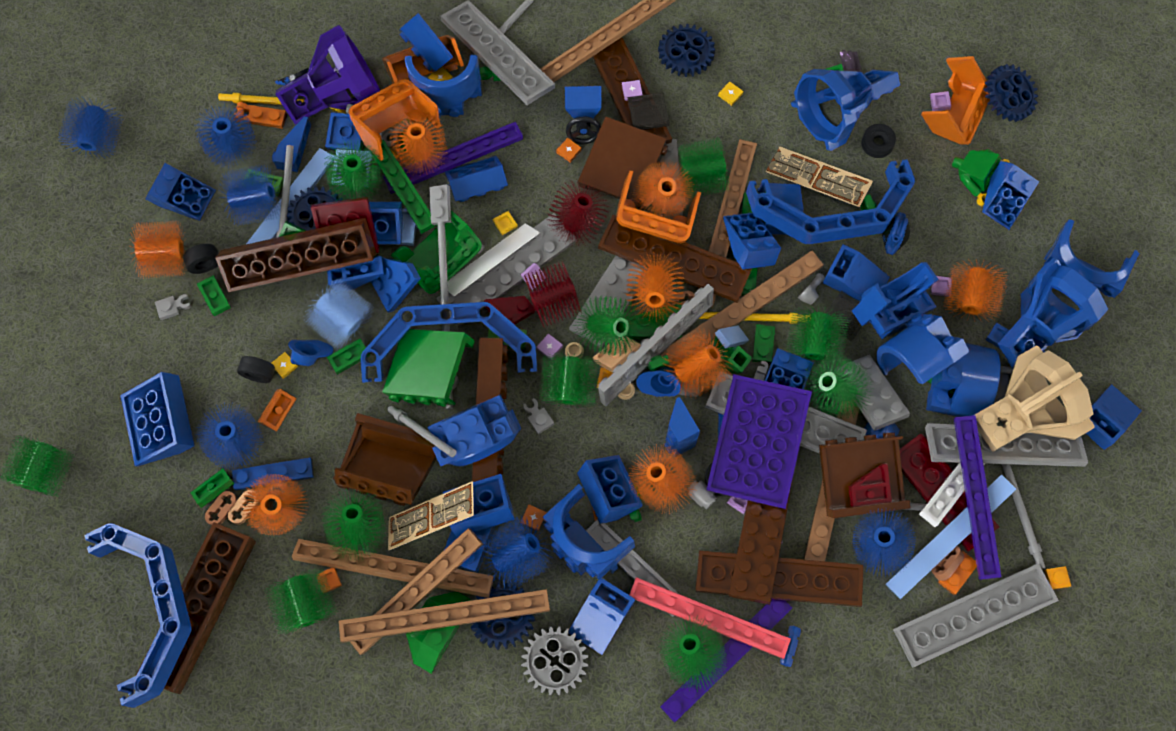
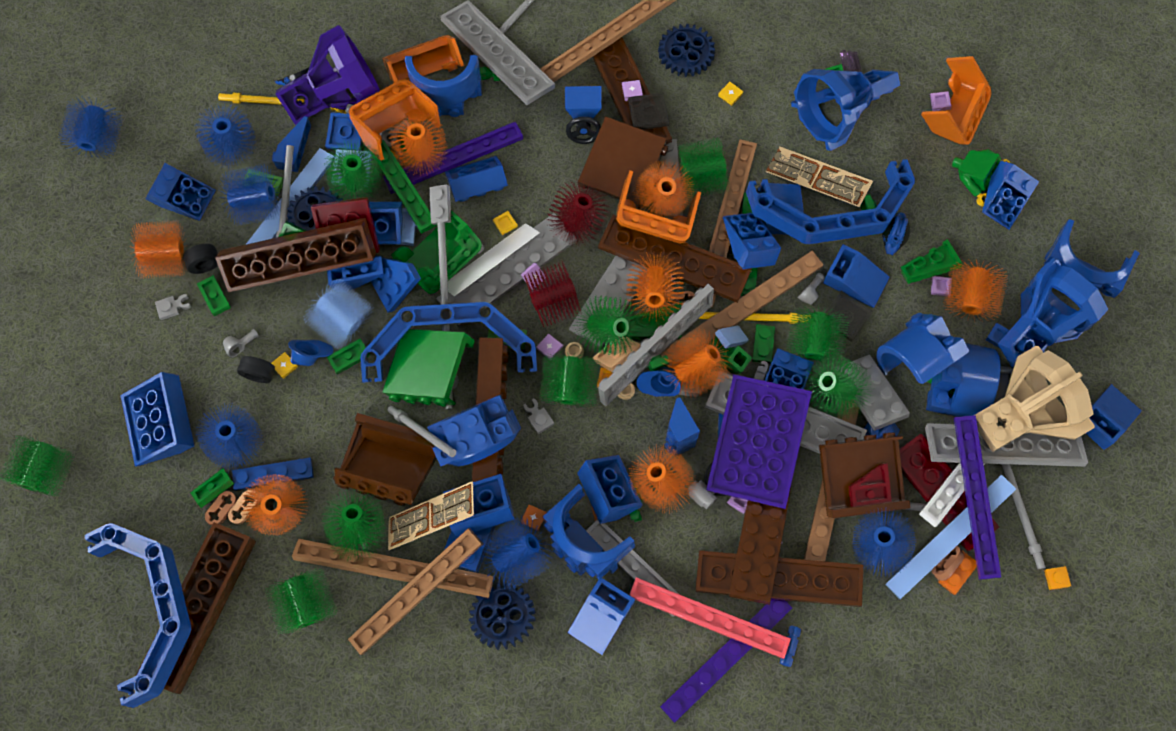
(231, 343): none -> light grey bar
(261, 115): orange plate -> none
(277, 410): orange slope -> none
(332, 577): orange tile -> none
(425, 43): blue slope -> none
(431, 644): green wedge -> none
(440, 75): yellow tile -> none
(443, 616): medium nougat plate -> none
(513, 308): dark red wing -> none
(543, 676): light grey gear -> none
(568, 150): orange tile -> none
(693, 653): green piece -> none
(878, 131): black tyre -> none
(897, 301): blue piece -> none
(936, 262): none -> green wing
(975, 615): light grey plate -> none
(1011, 93): dark blue gear -> none

